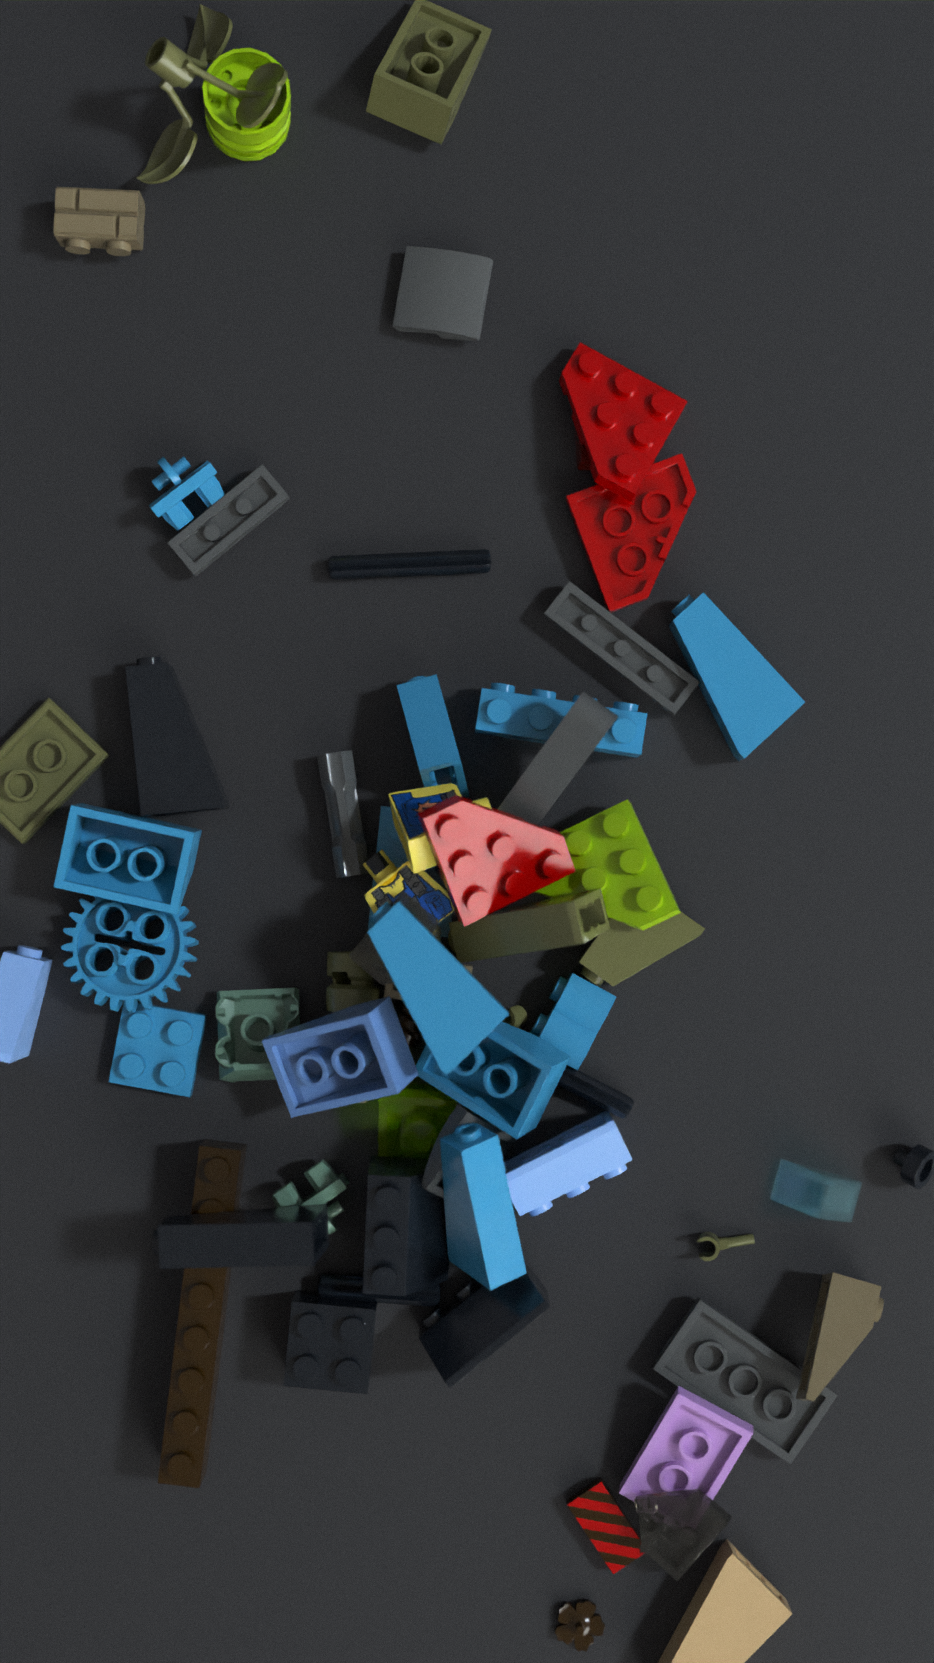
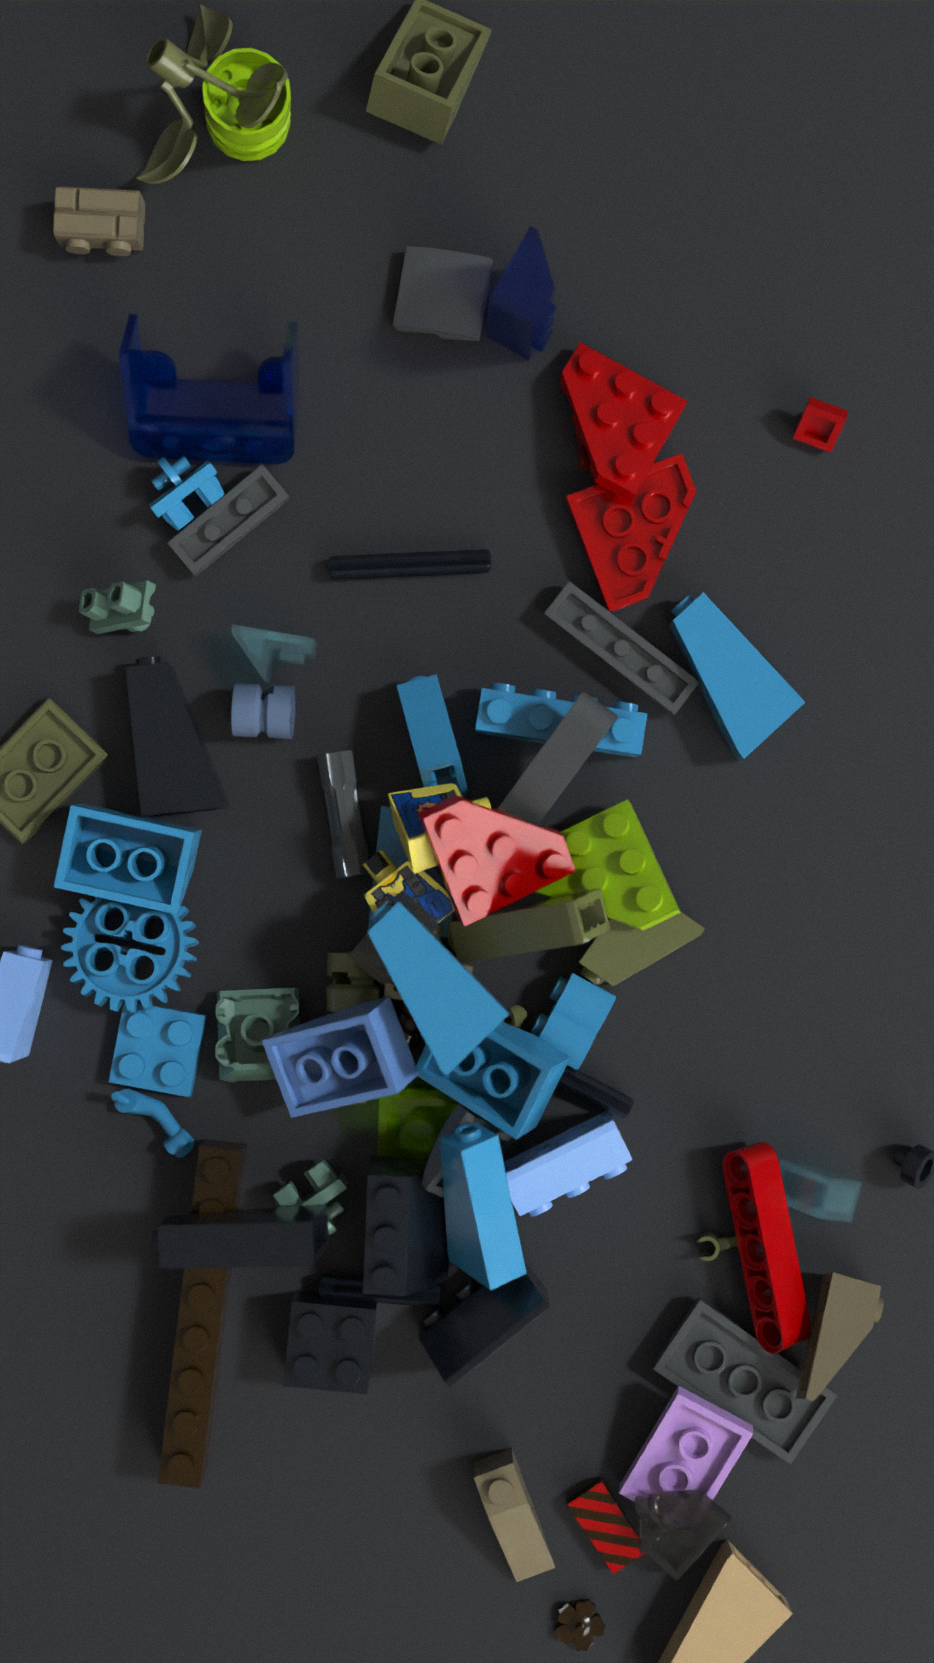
(118, 607): none -> sand green hips
(133, 1102): none -> dark azure piece
(209, 417): none -> clear blue windscreen
(262, 644): none -> clear light blue slope
(263, 711): none -> sand blue wheel
(512, 1514): none -> dark tan slope
(523, 301): none -> clear blue slope
(766, 1247): none -> red beam
(820, 424): none -> red plate

